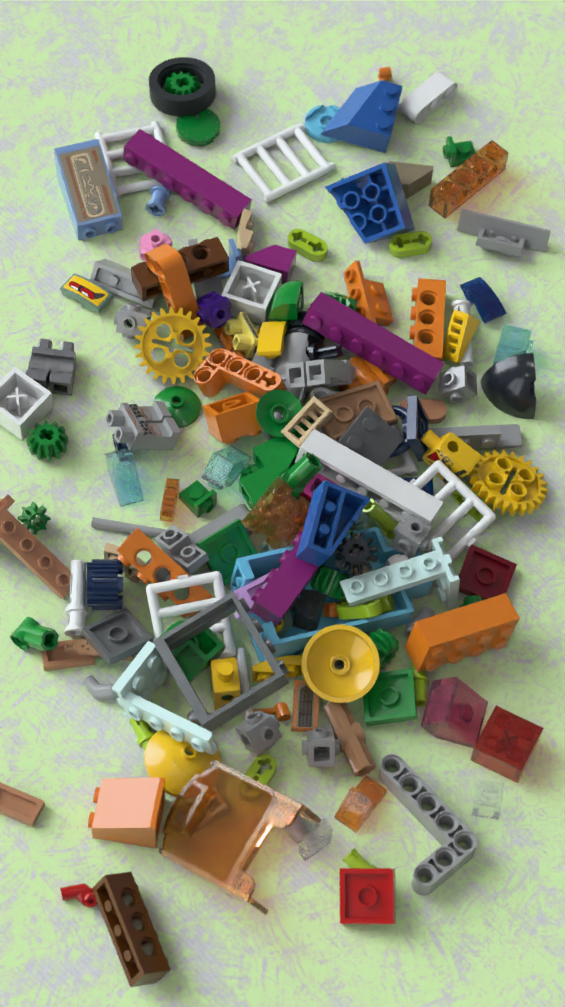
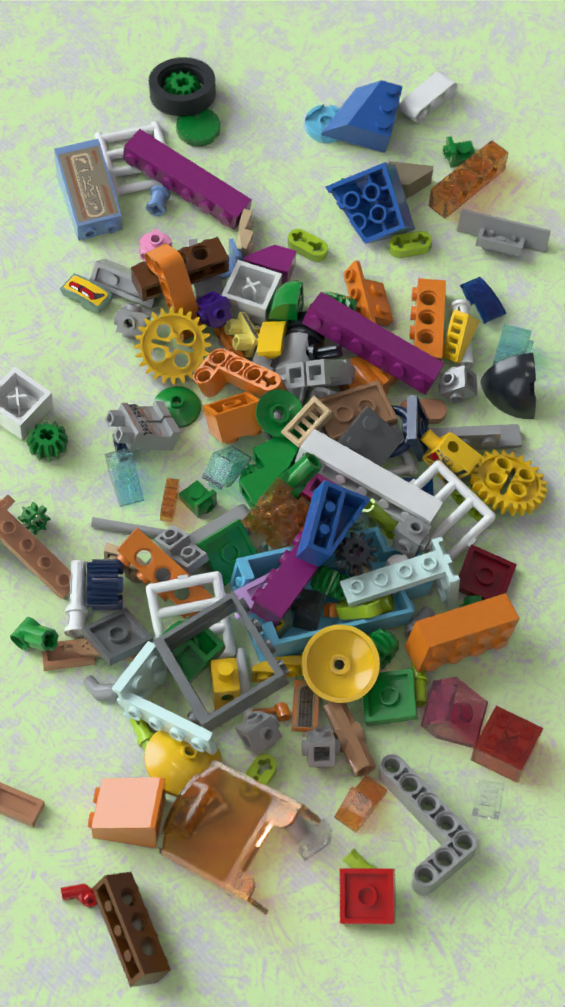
(53, 366): flat silver hips -> none
(279, 140): white bar -> none
(385, 74): orange hand -> none

